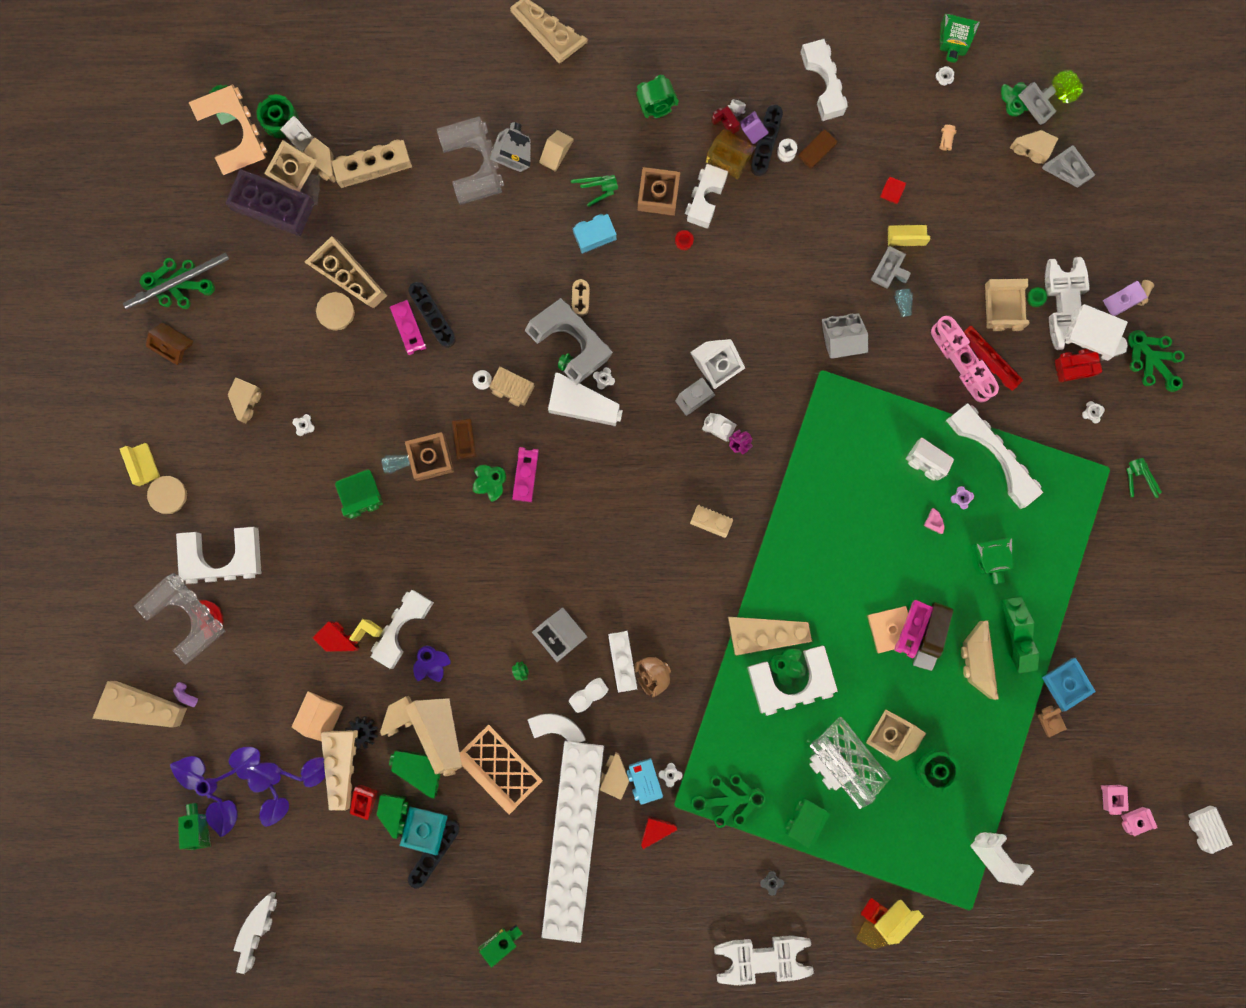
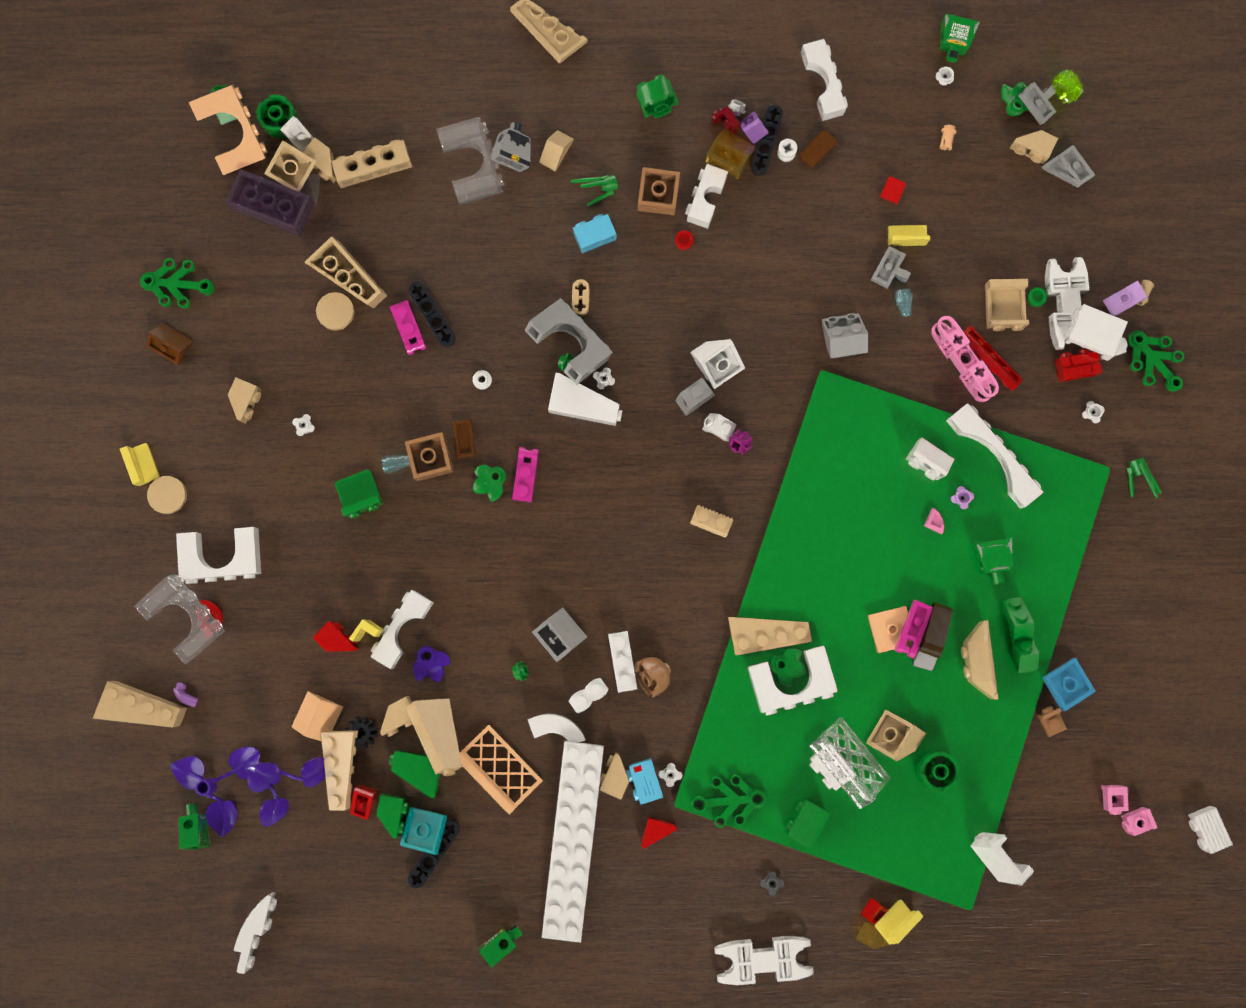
(142, 297): dark grey bar -> none
(511, 386): tan brick -> none

